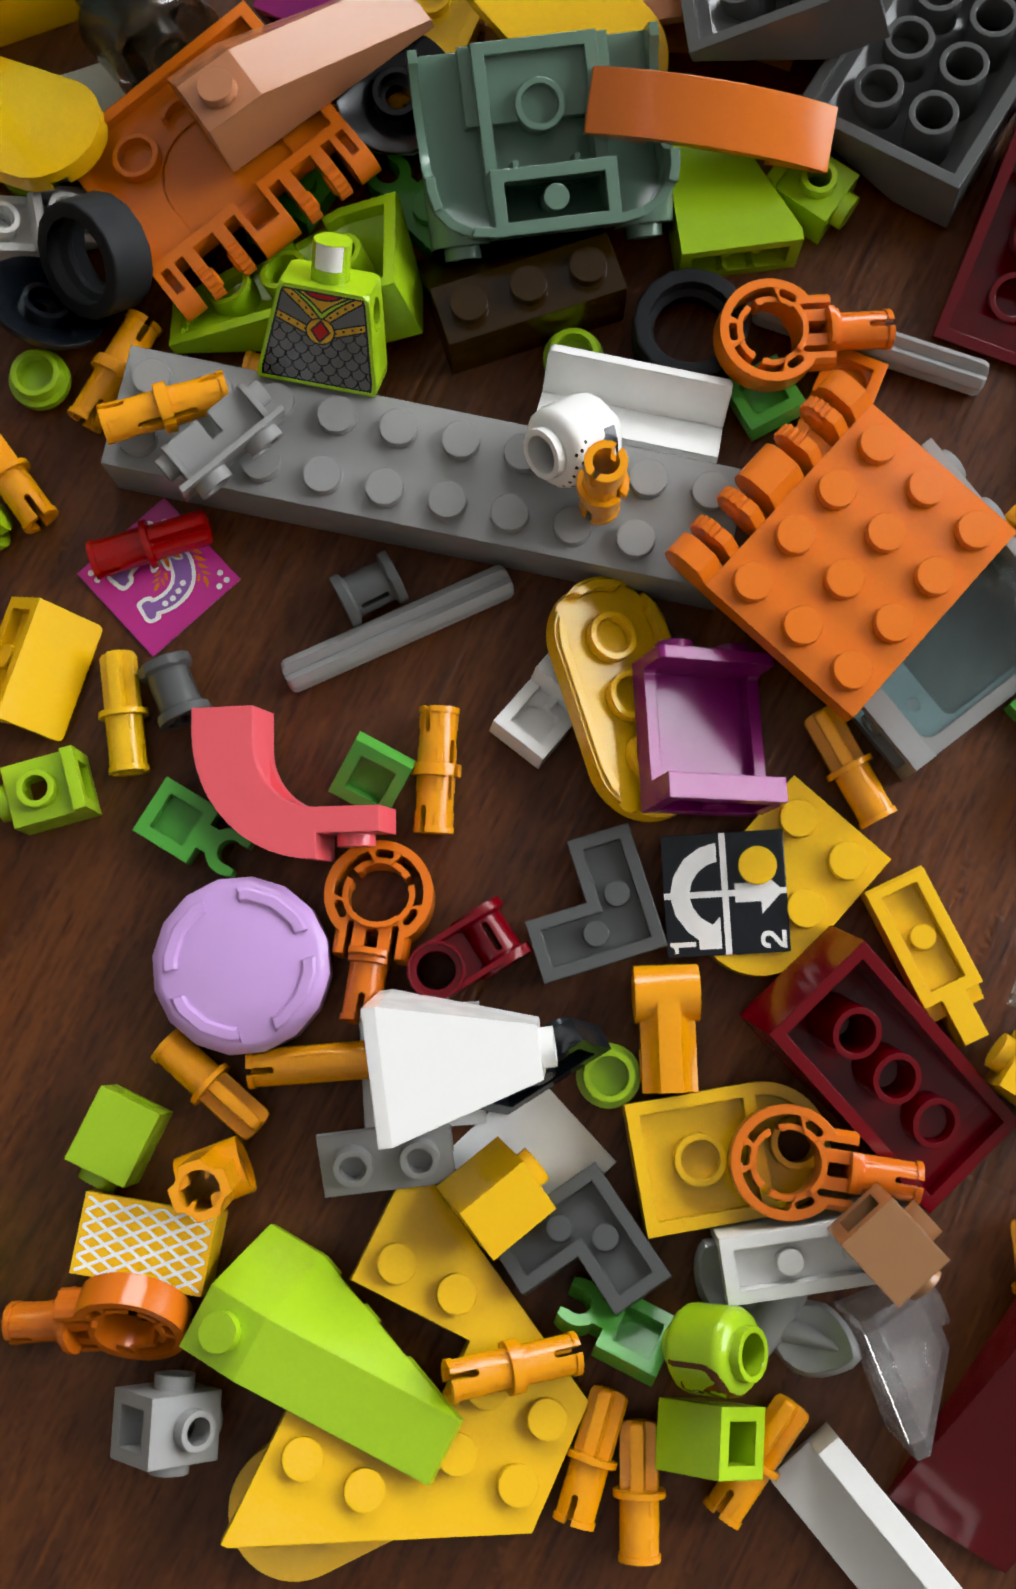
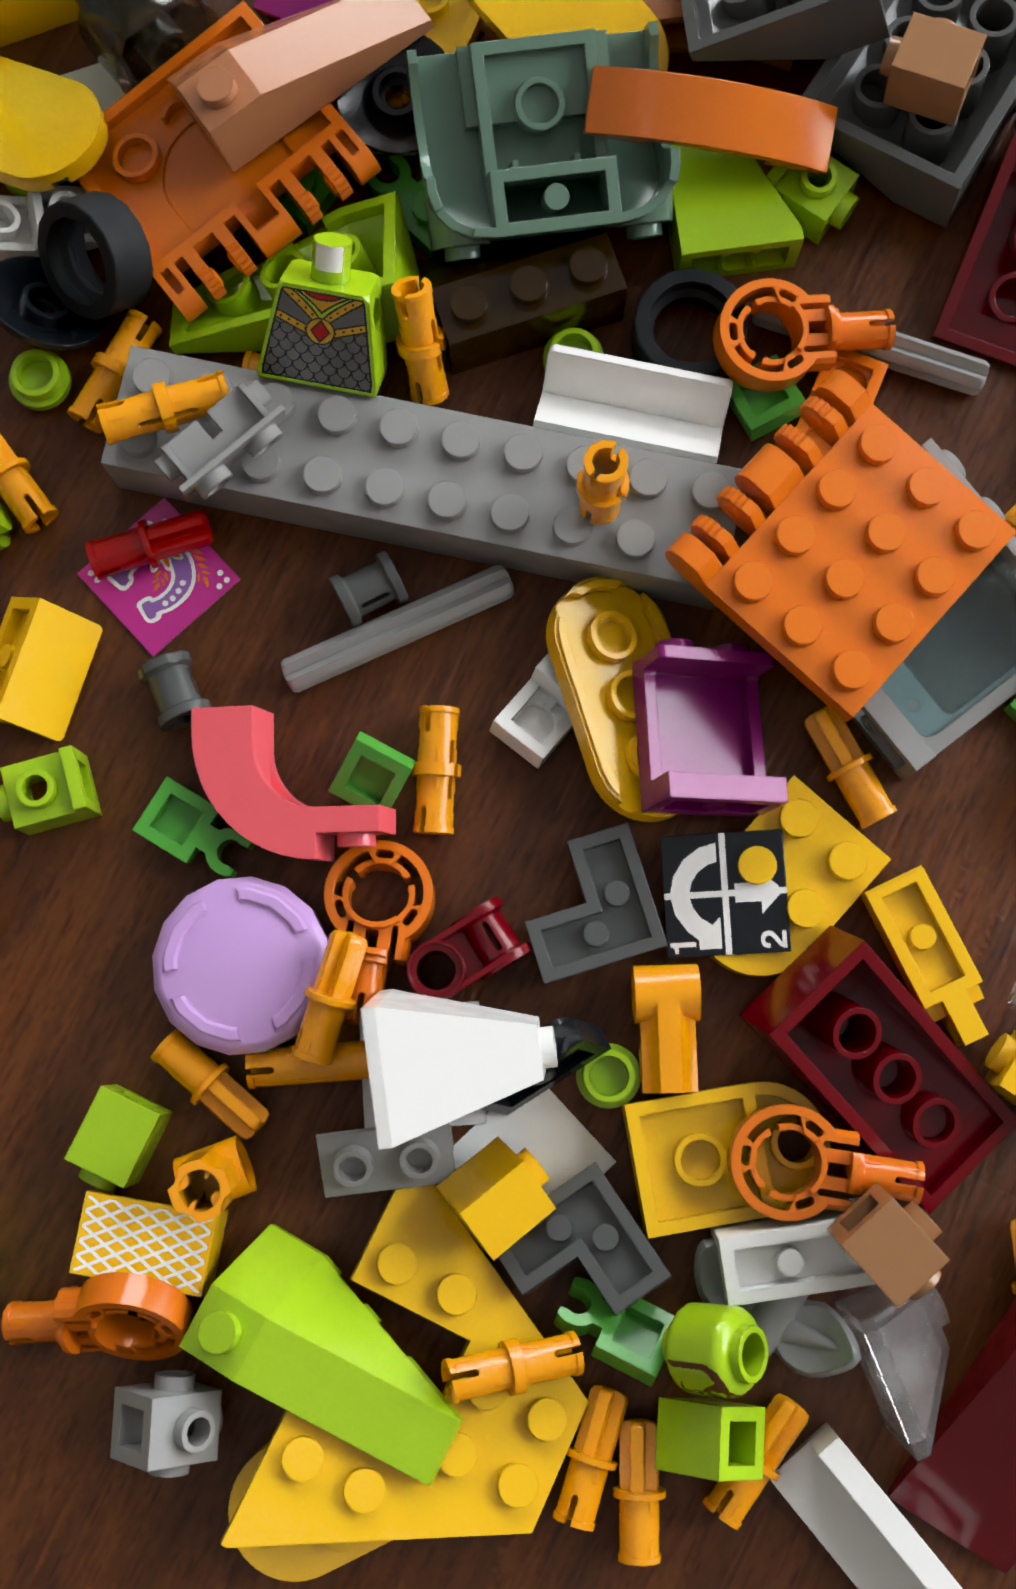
(123, 714): yellow axle -> none
(330, 997): none -> light orange axle
(420, 340): none -> light orange pin
(563, 432): white head -> none
(931, 67): none -> medium nougat brick

